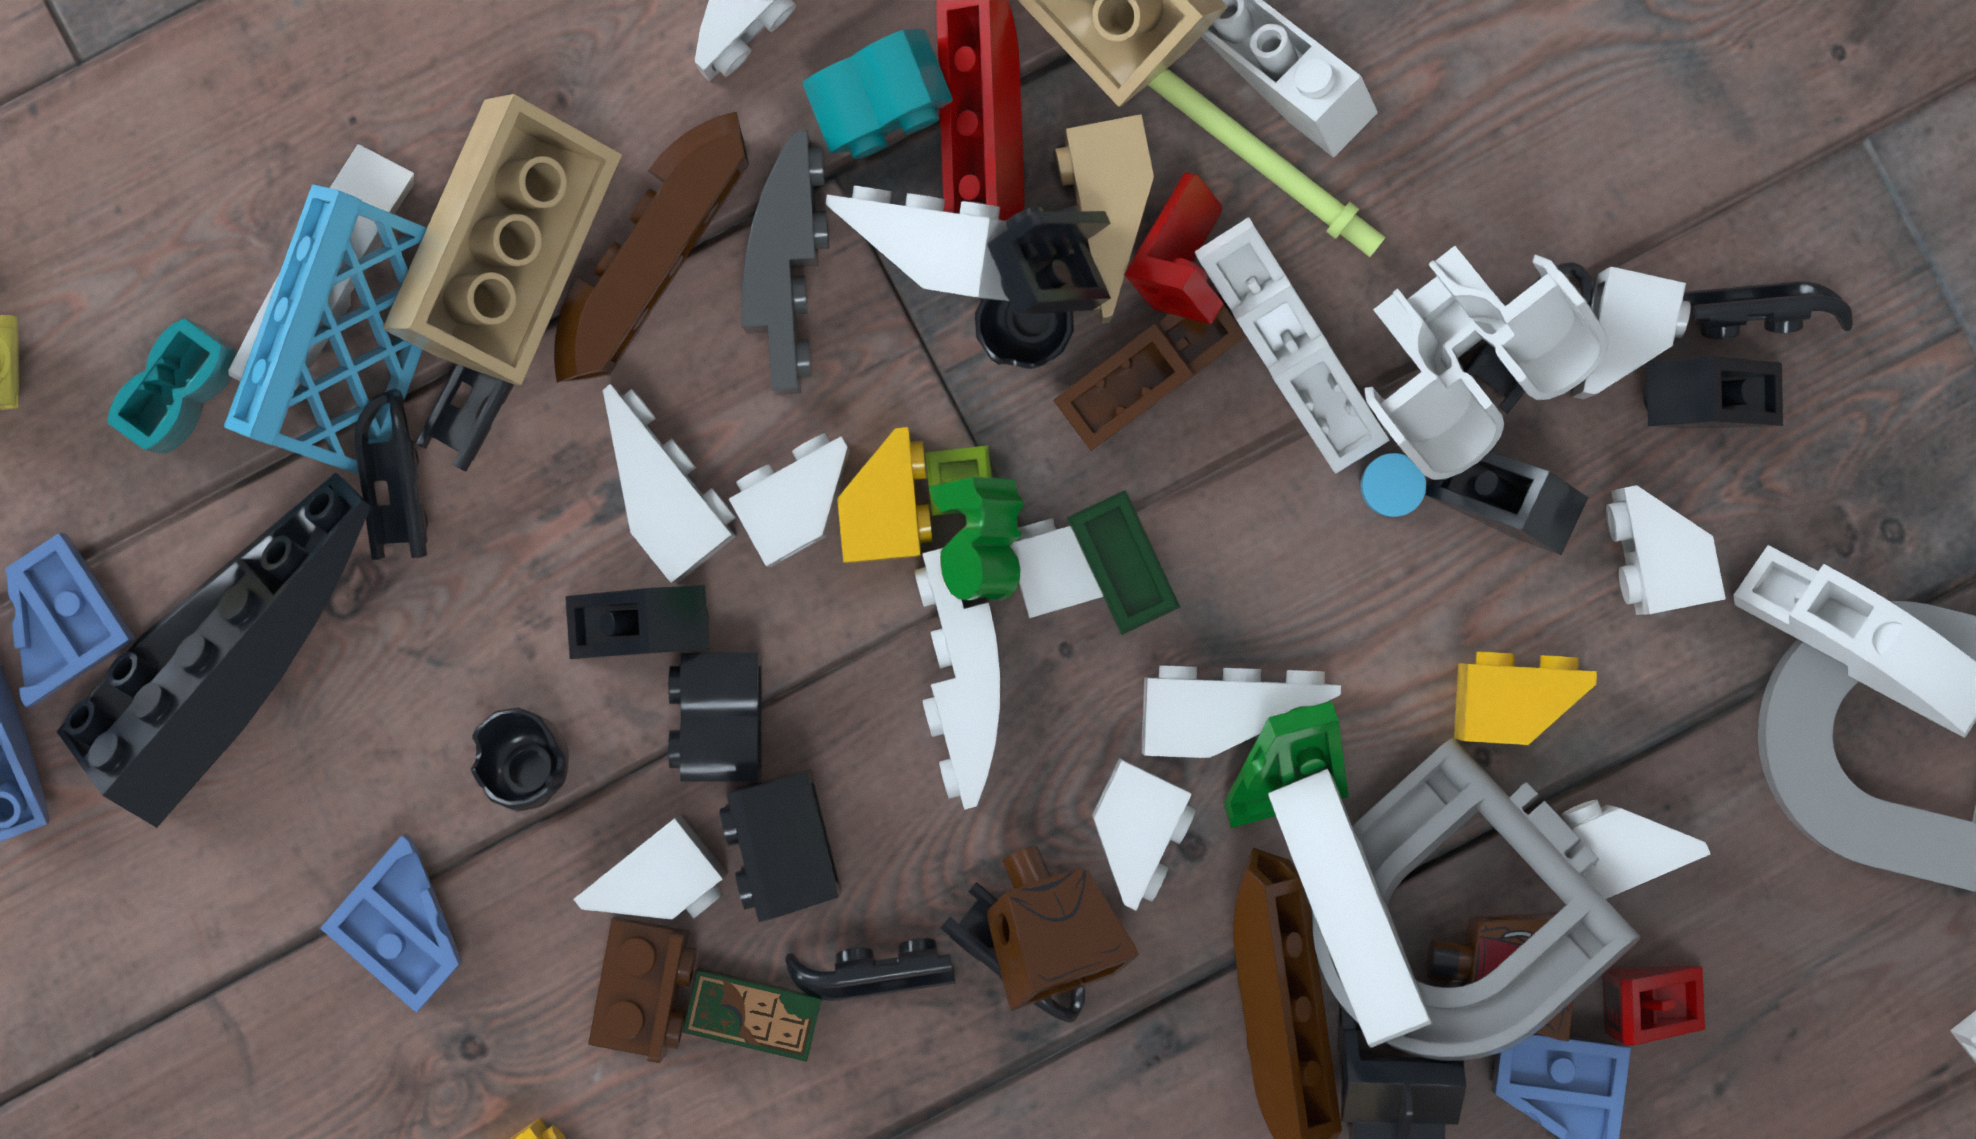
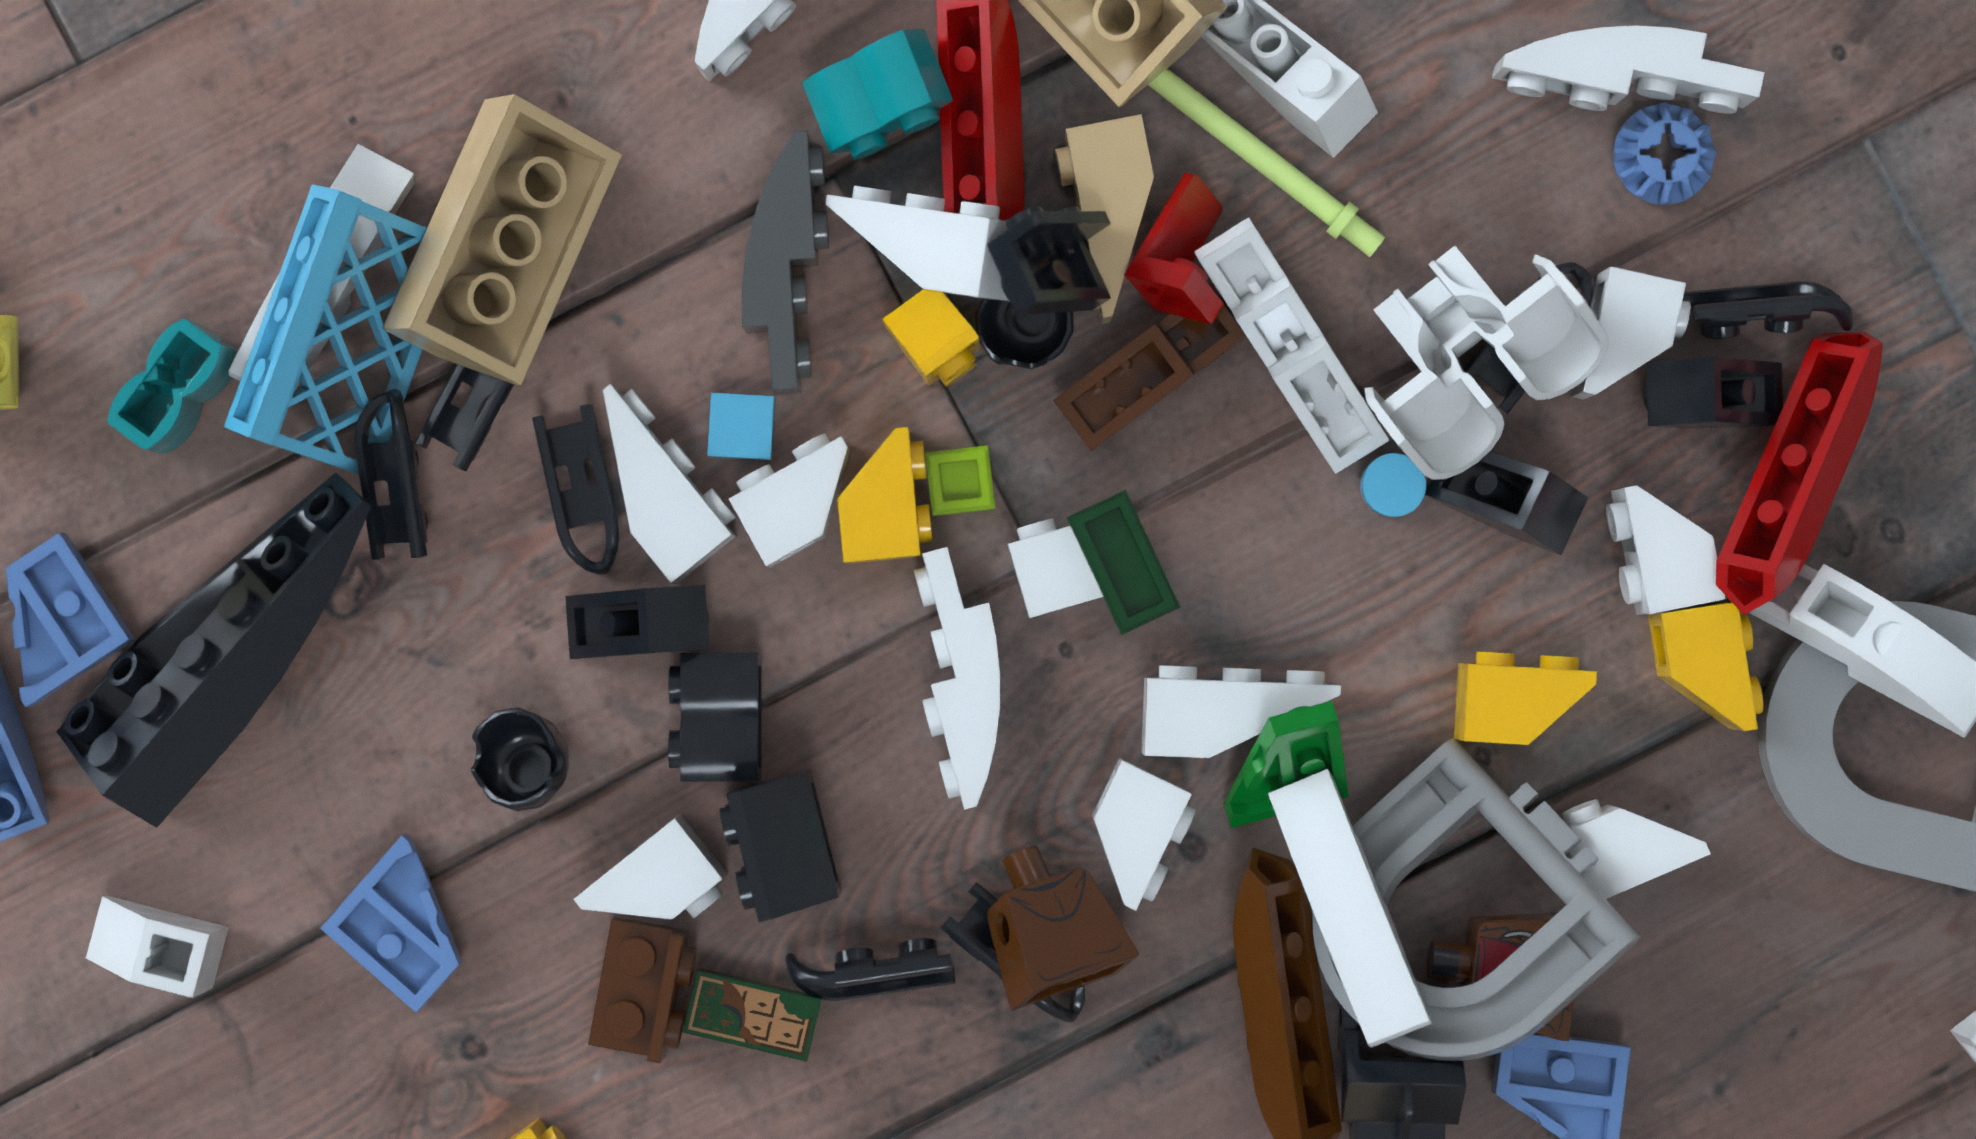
(156, 947): none -> white slope
(585, 502): none -> black piece
(603, 320): reddish brown brick -> none
(741, 426): none -> medium azure tile
(934, 337): none -> yellow slope
(980, 555): green leg -> none
(1603, 61): none -> white slope
(1643, 174): none -> medium blue gear
(1653, 1003): red slope -> none
(1705, 660): none -> yellow slope
(1800, 468): none -> red brick

